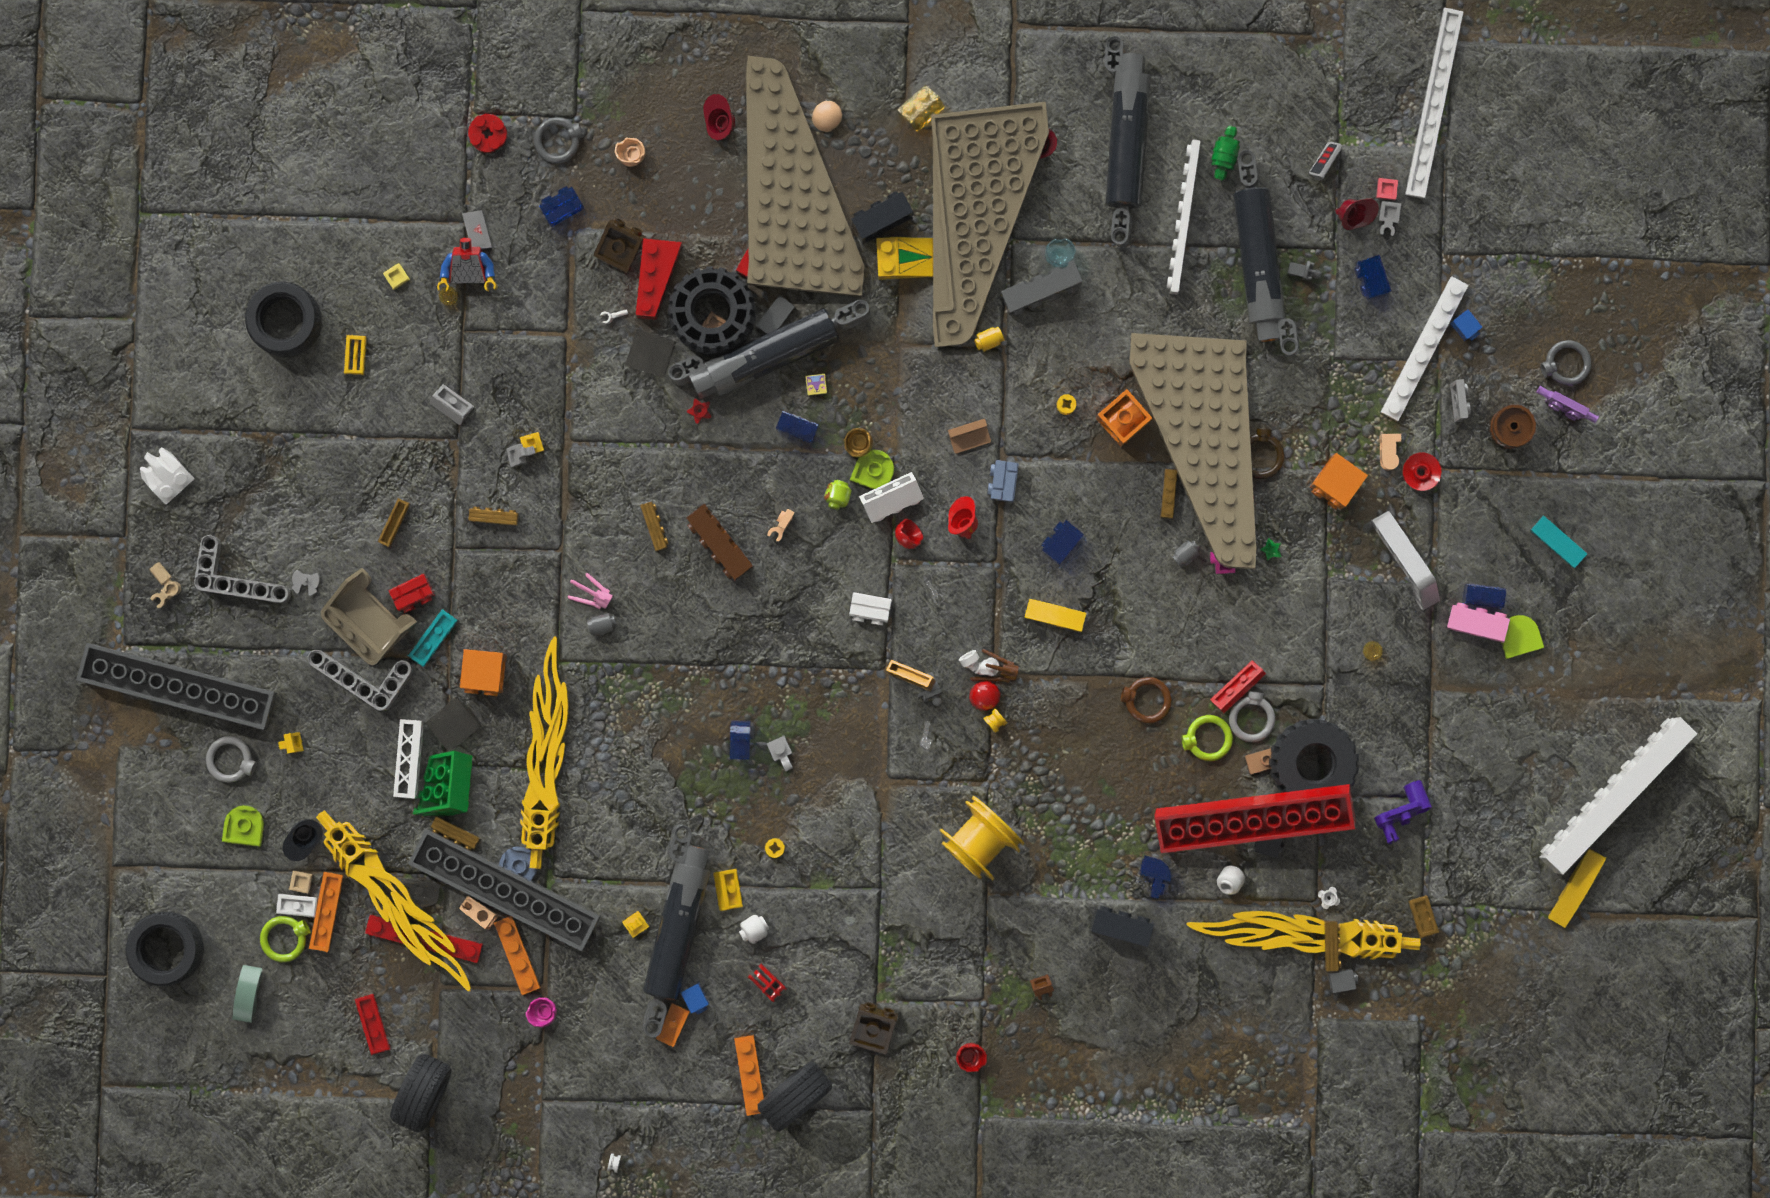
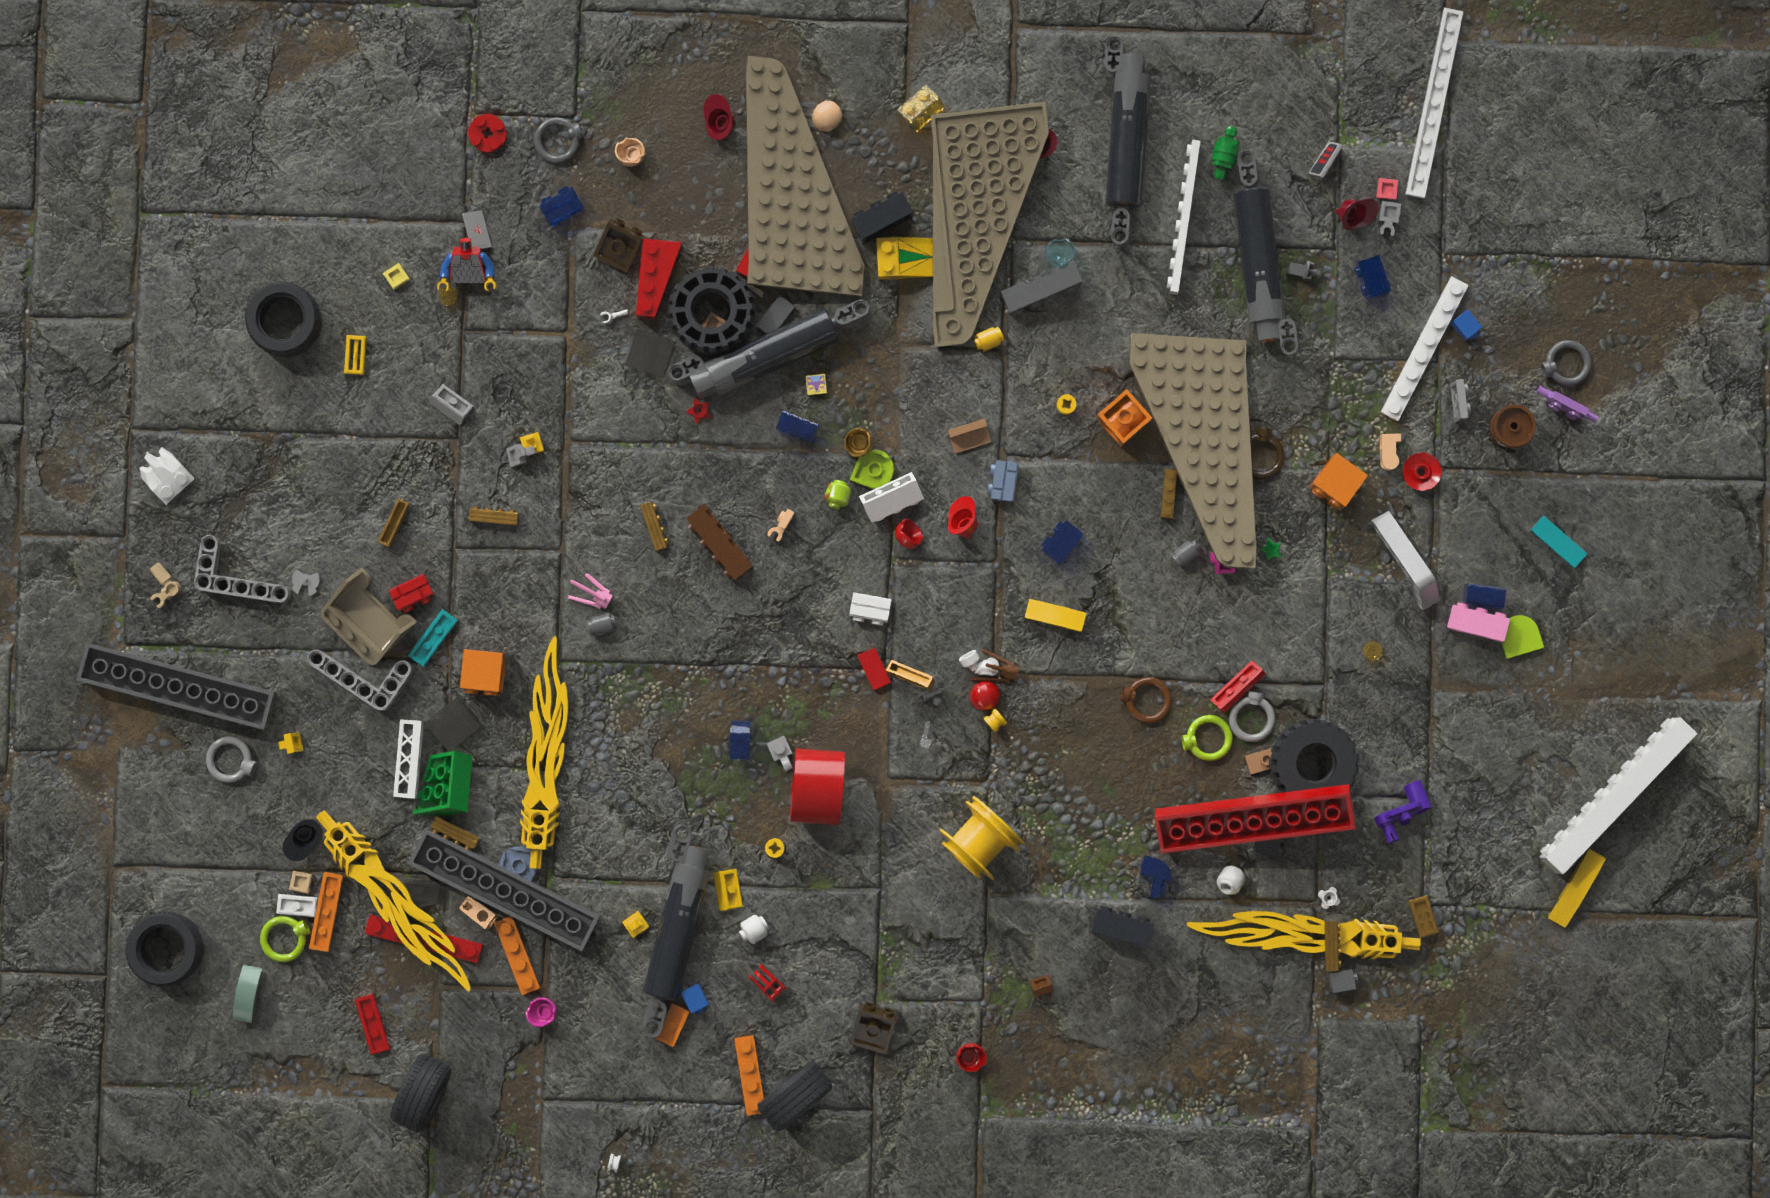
(243, 826): lime tile -> none
(817, 786): none -> red wheel
(874, 669): none -> red tile

